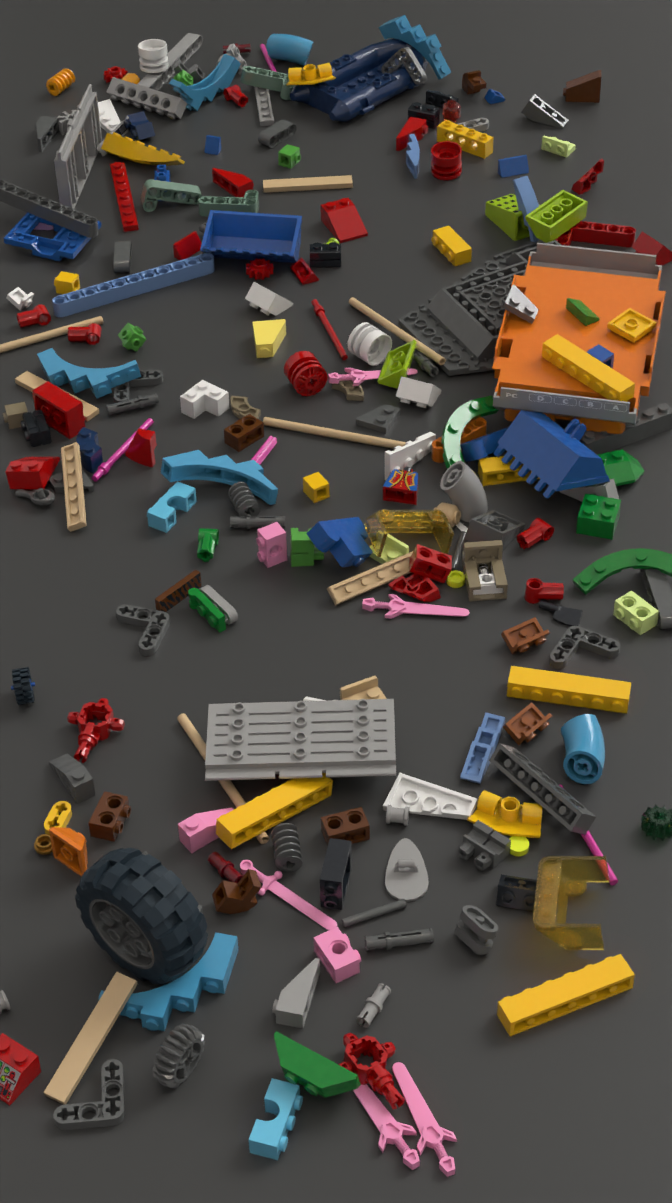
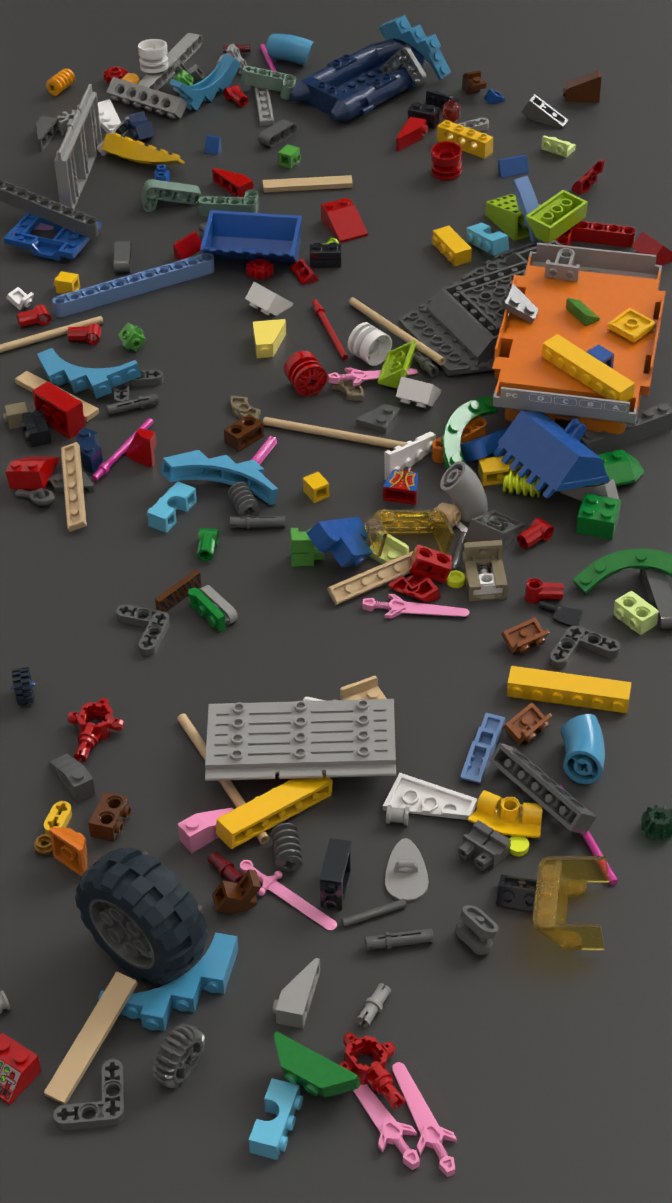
(124, 197): red plate -> none
(204, 398): white brick -> none
(272, 545): bright pink brick -> none
(310, 74): yellow panel -> none
(337, 954): bright pink brick -> none
(346, 825): reddish brown brick -> none
(412, 155): medium blue slope -> none
(481, 237): none -> medium azure arch
(518, 483): none -> neon yellow piece
(563, 266): none -> light grey pin
(565, 994): yellow brick -> none

